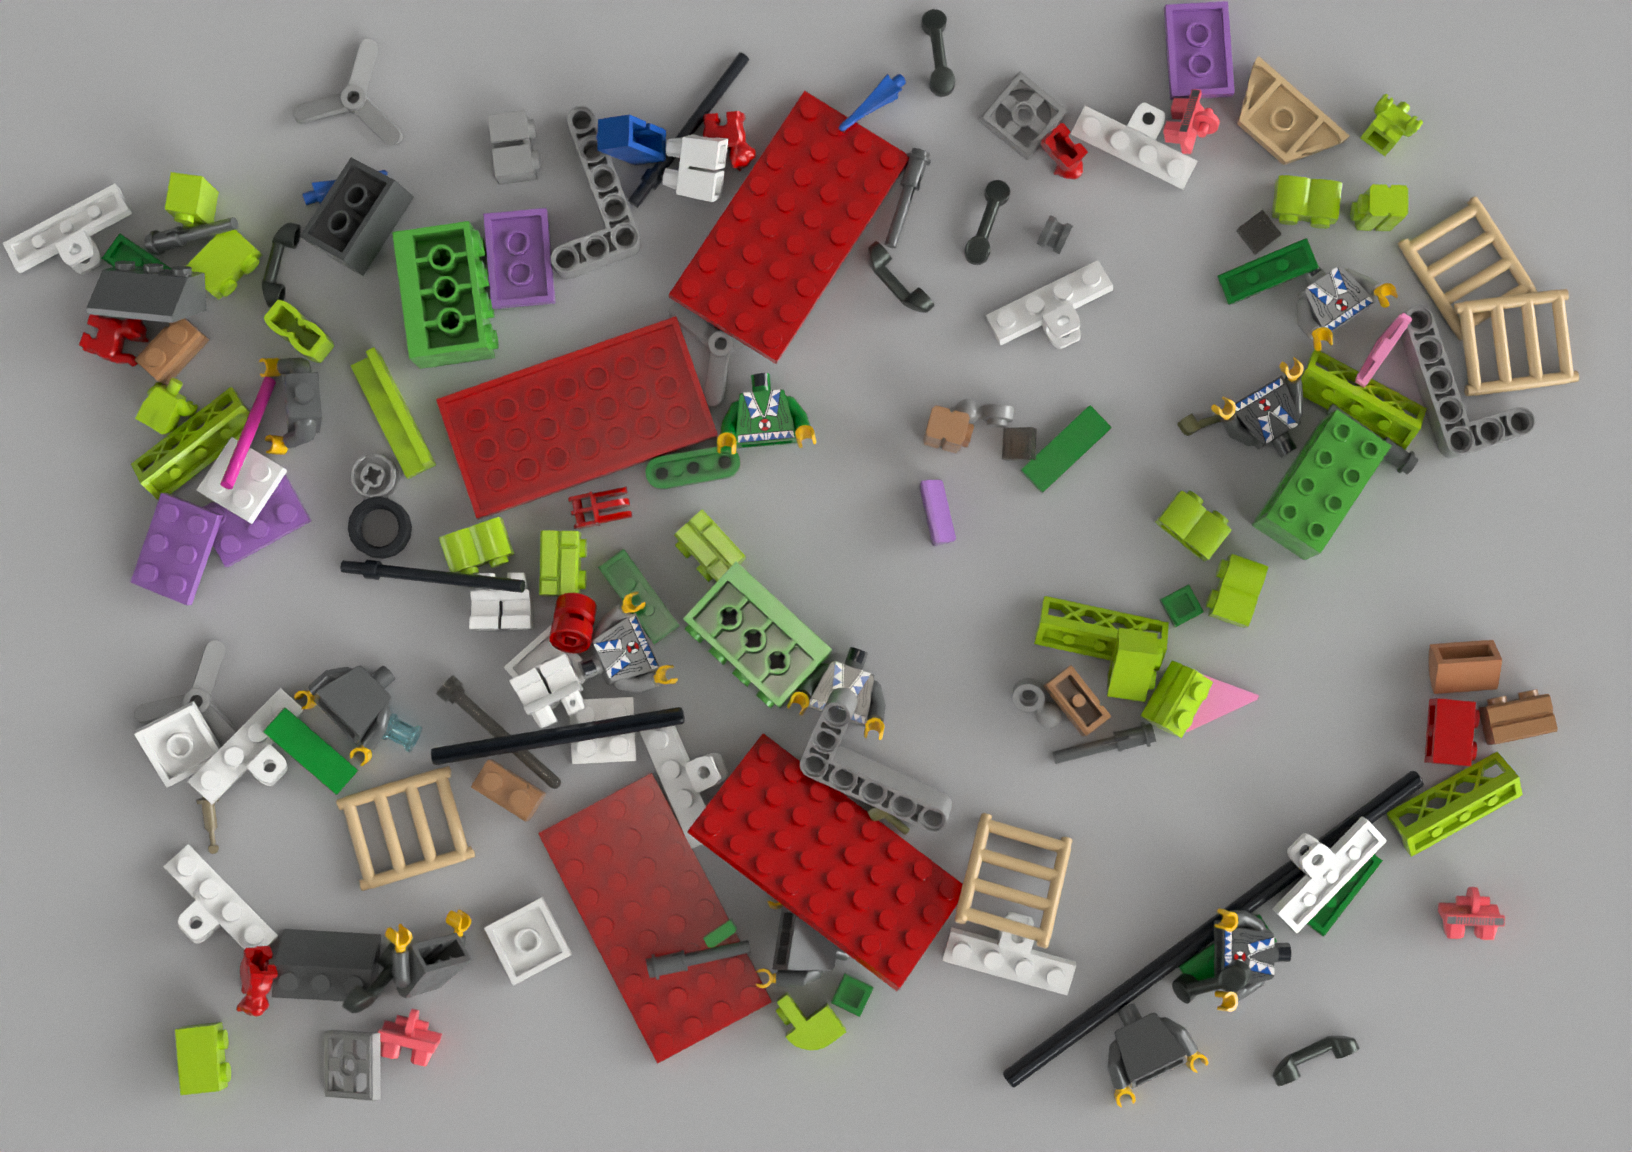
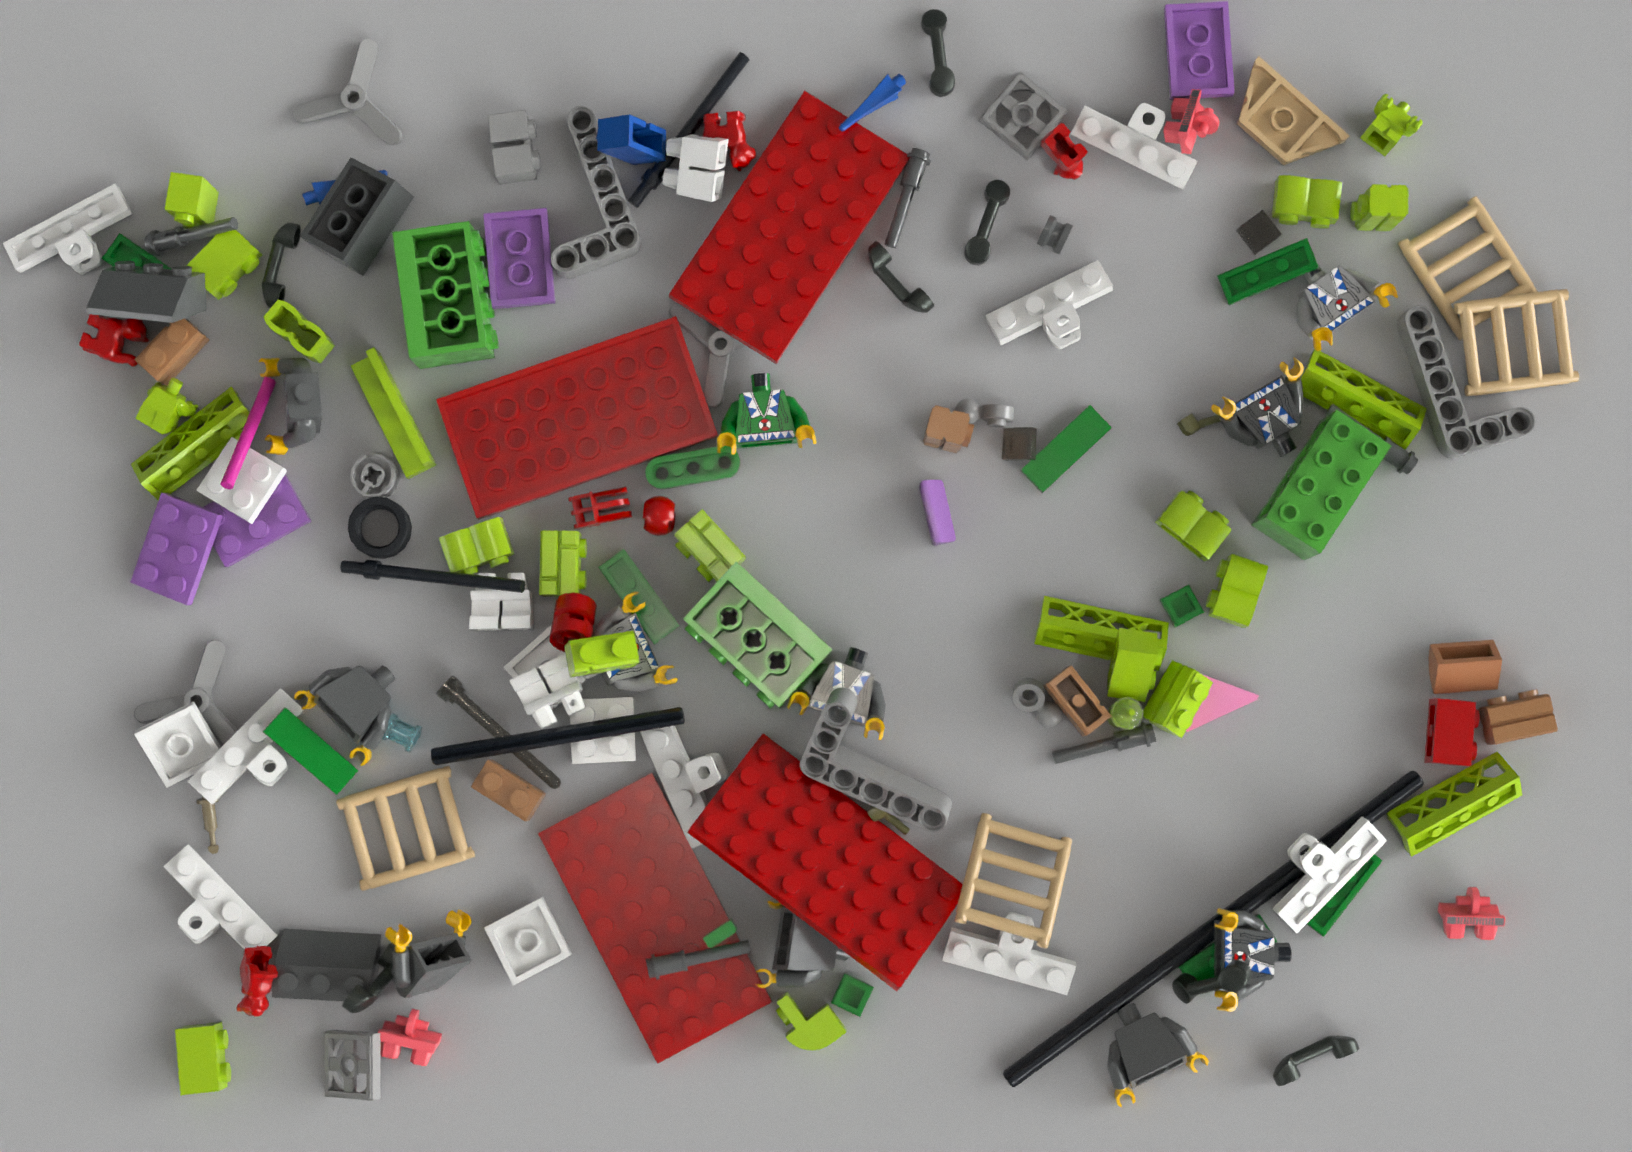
(601, 653): none -> lime brick
(659, 515): none -> red piece
(1125, 713): none -> clear piece
(1382, 348): bright pink tile -> none

